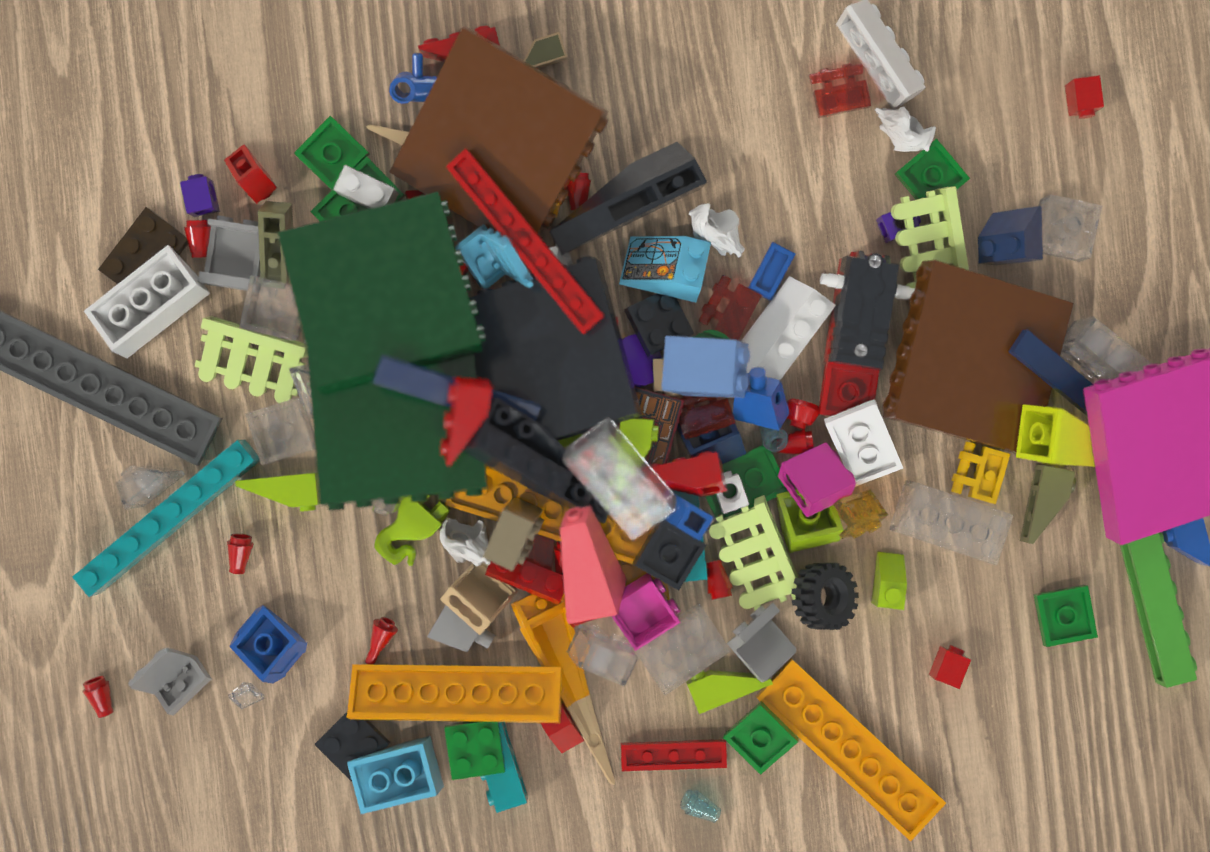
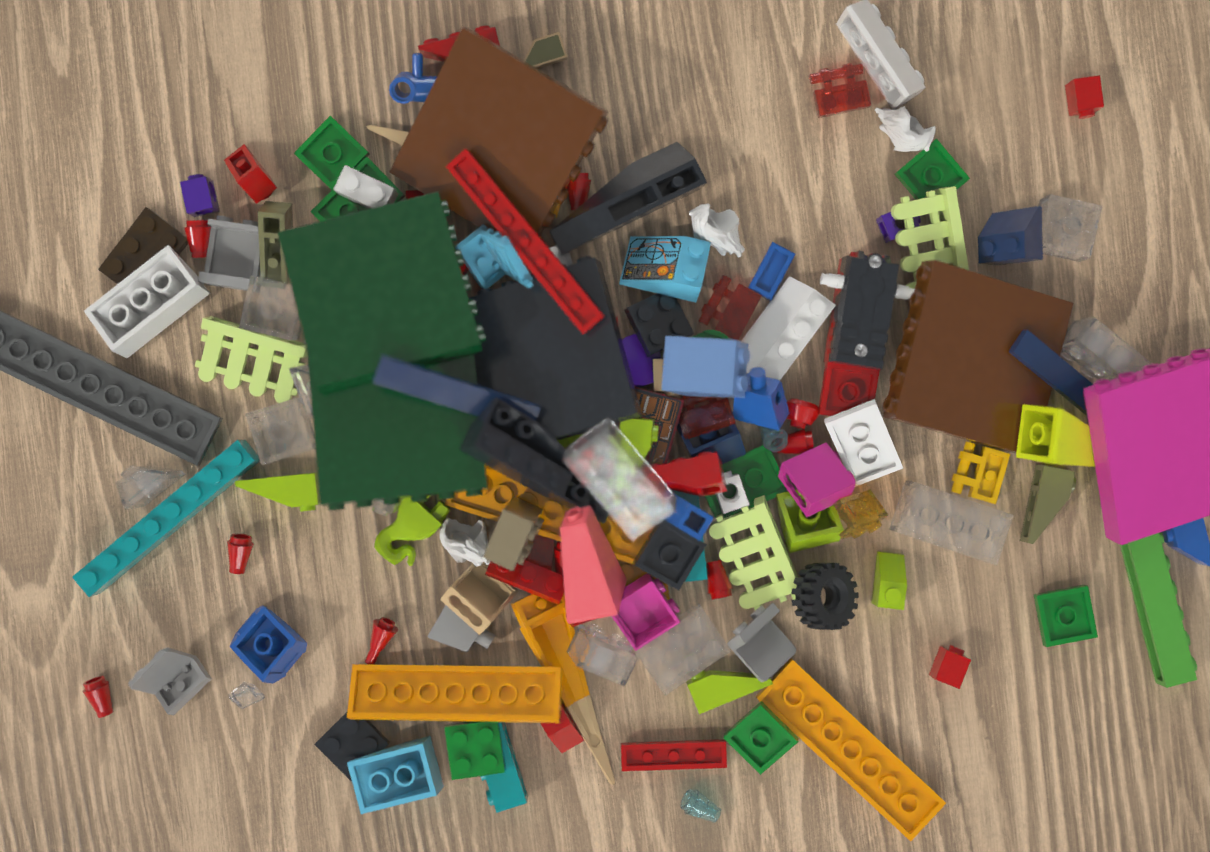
(468, 410): red slope -> none

